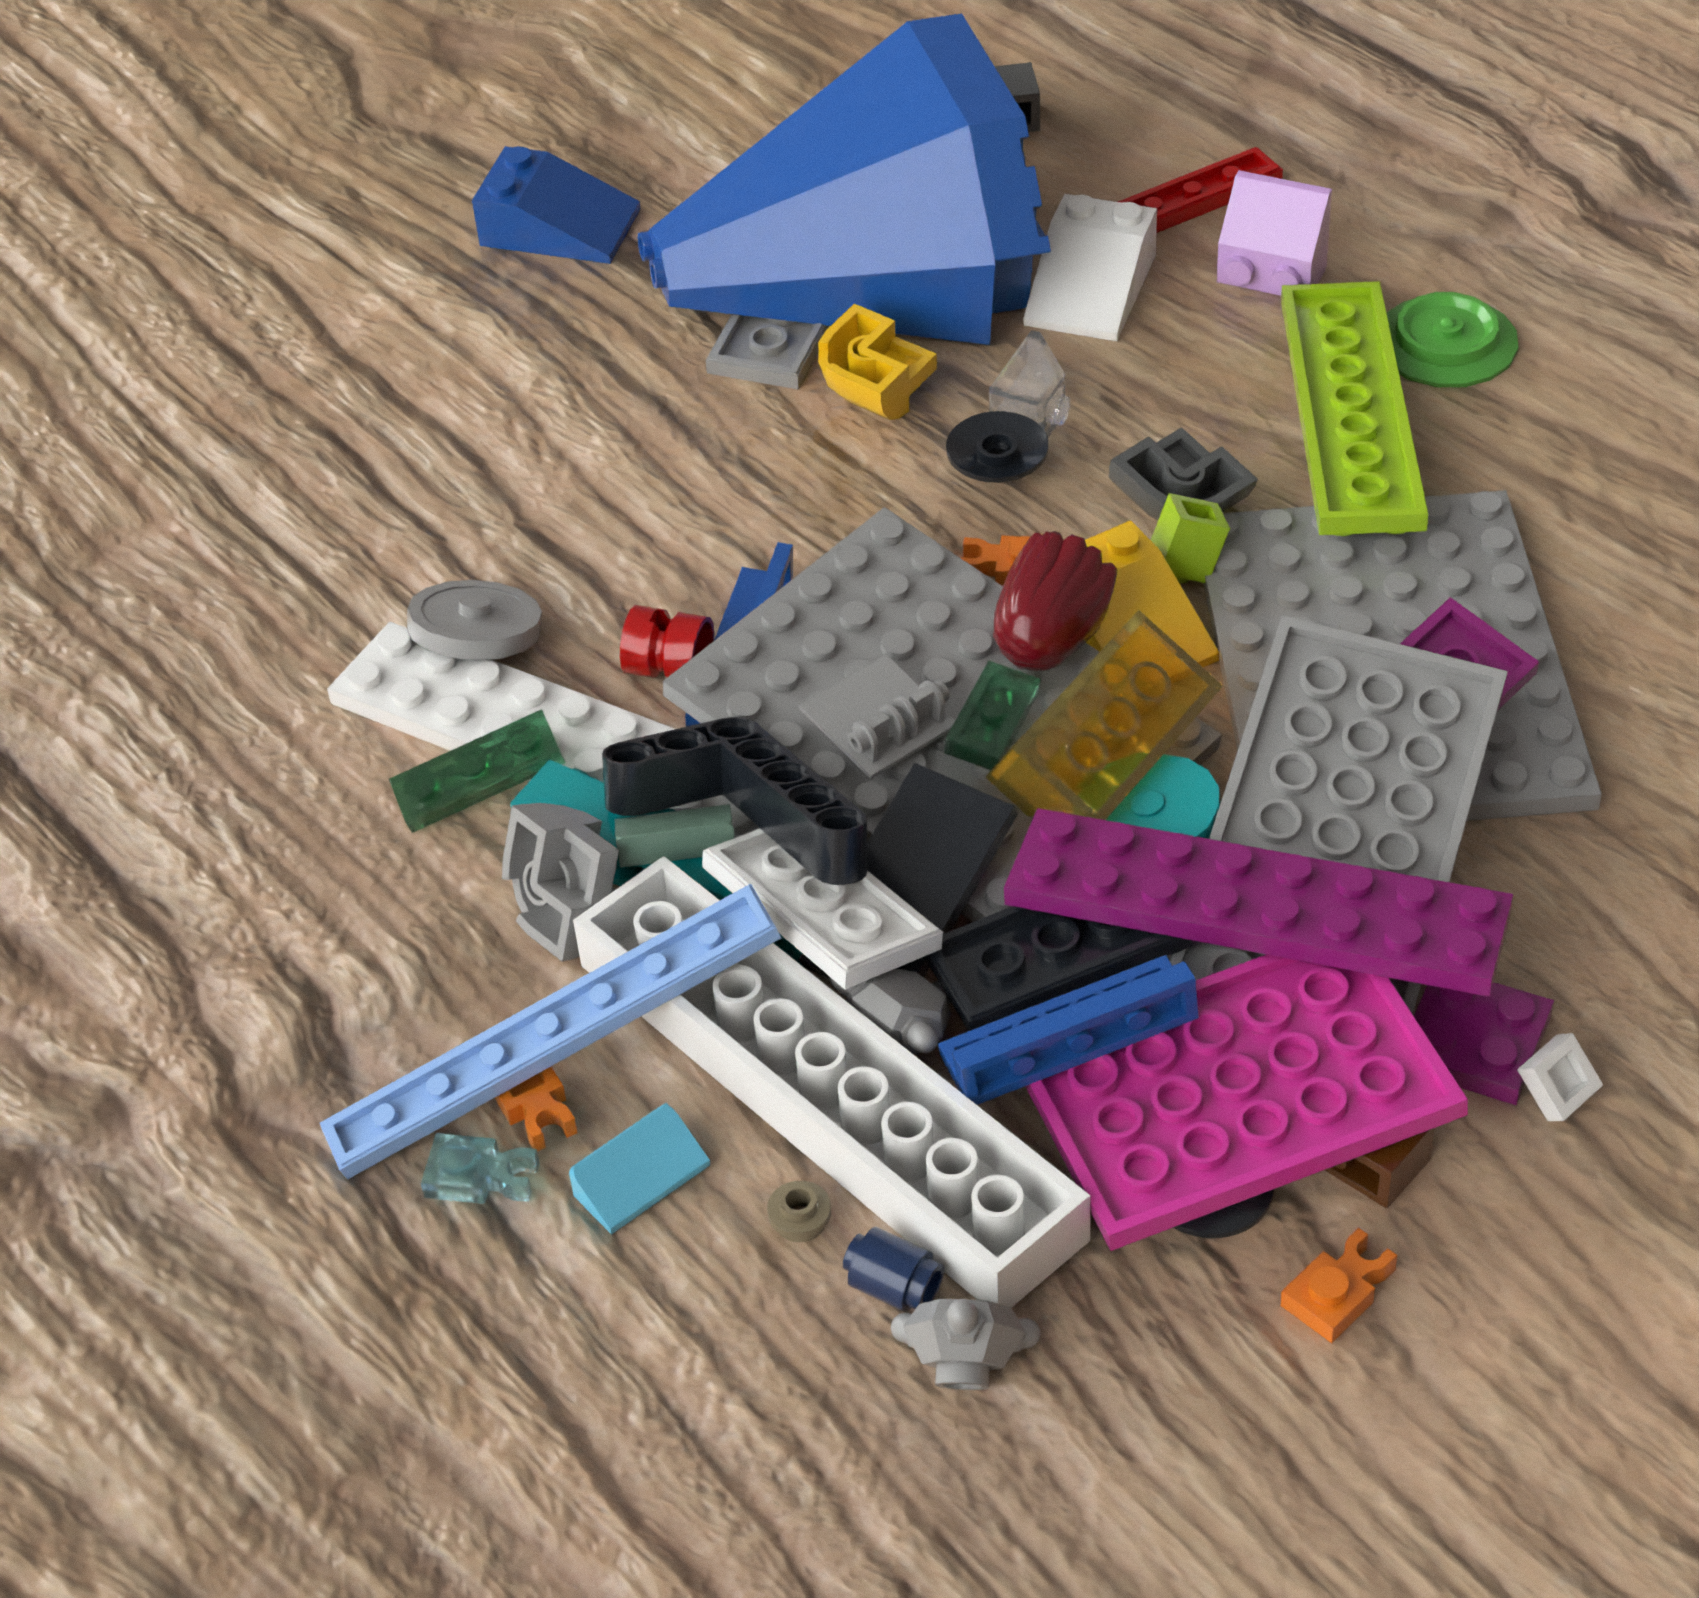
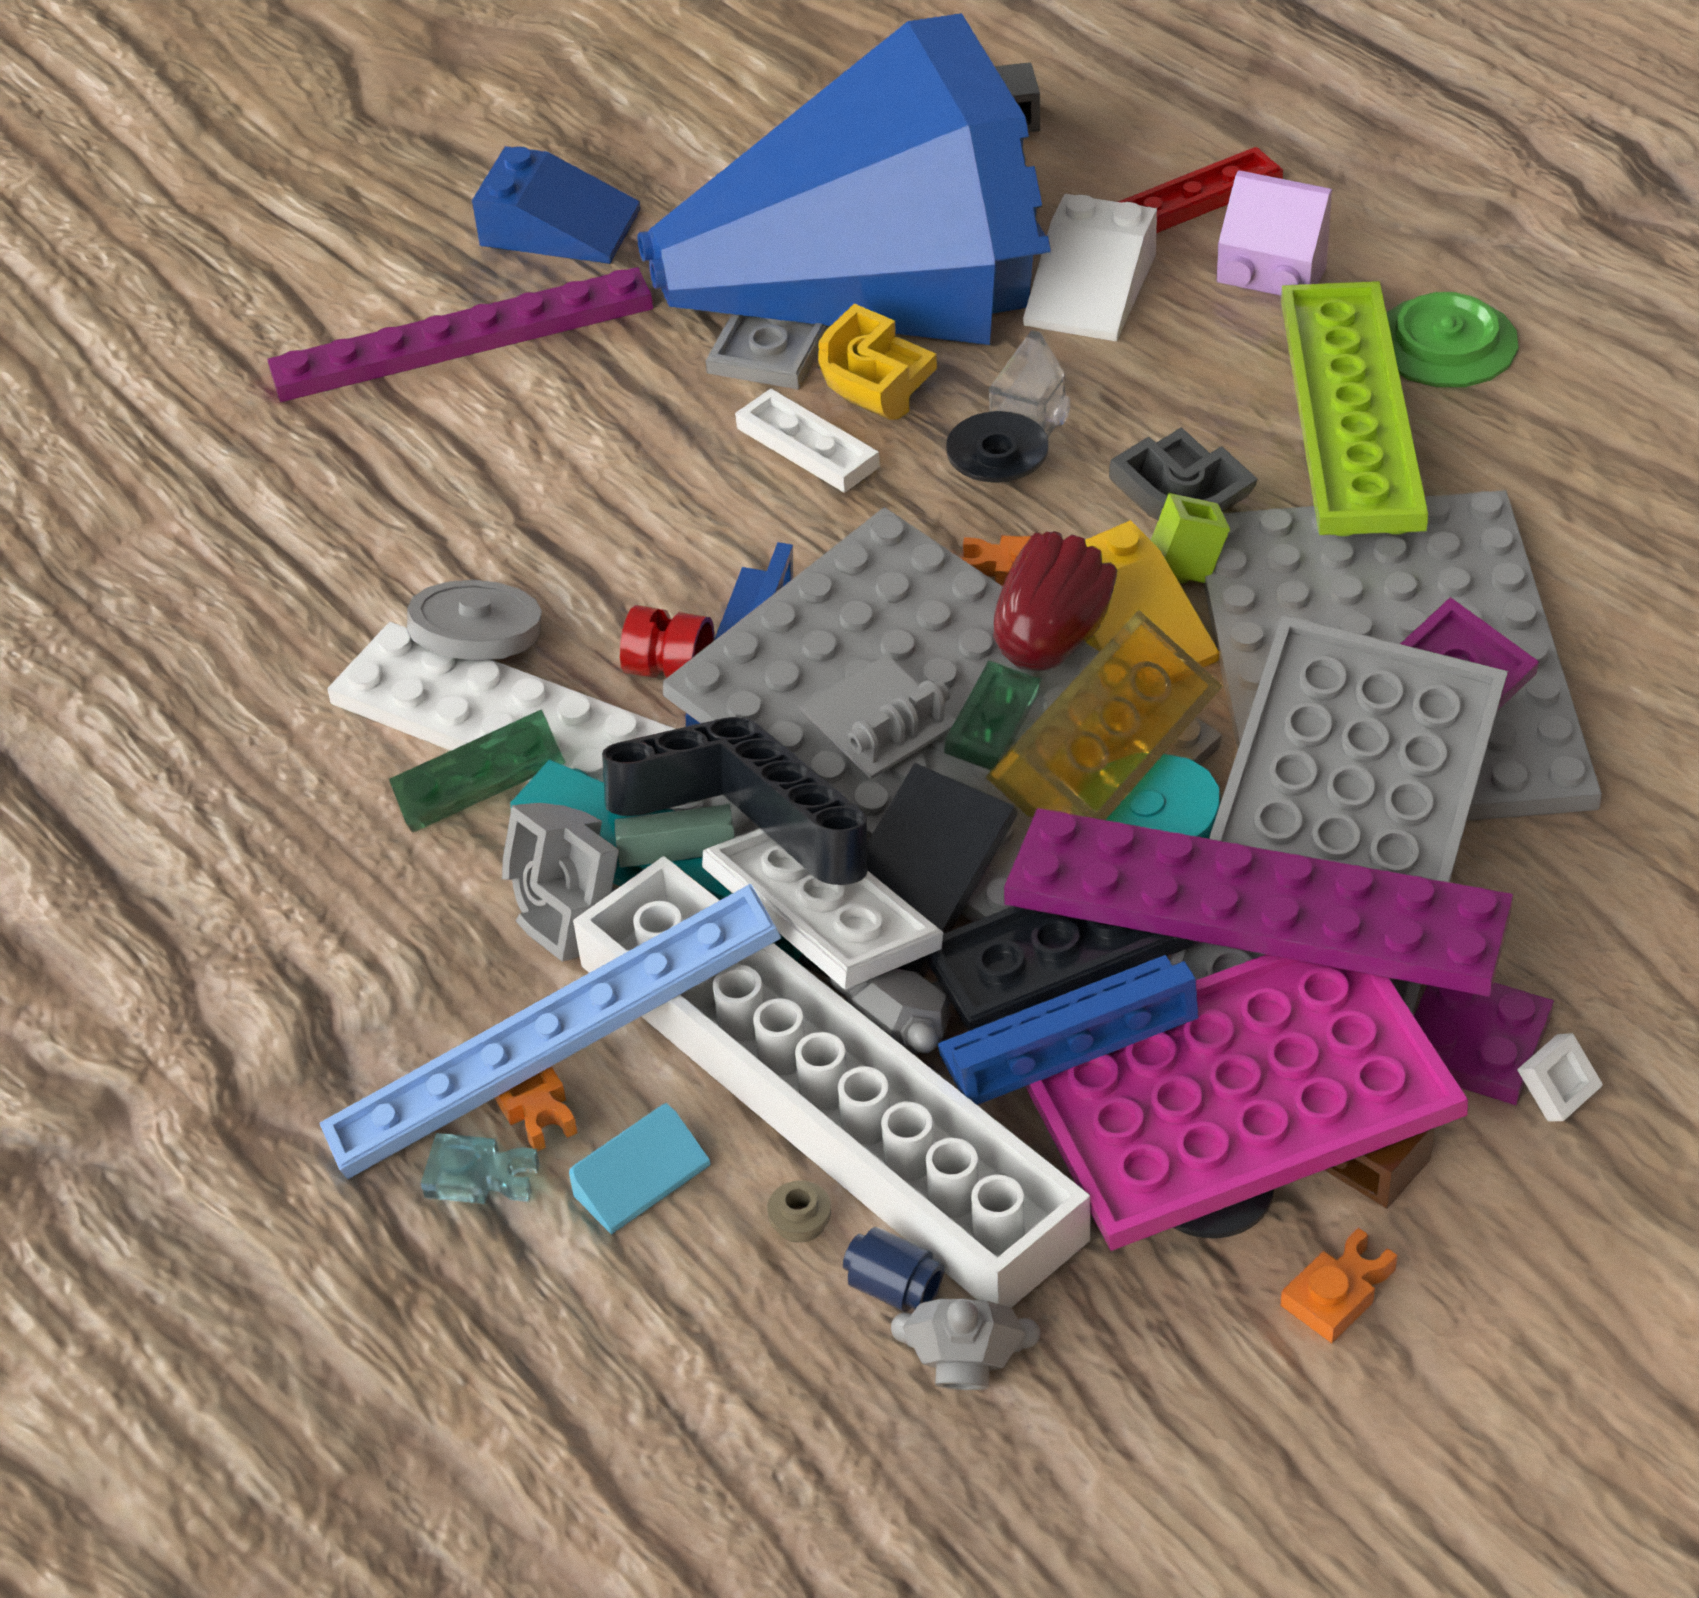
(459, 334): none -> magenta plate
(807, 440): none -> white plate

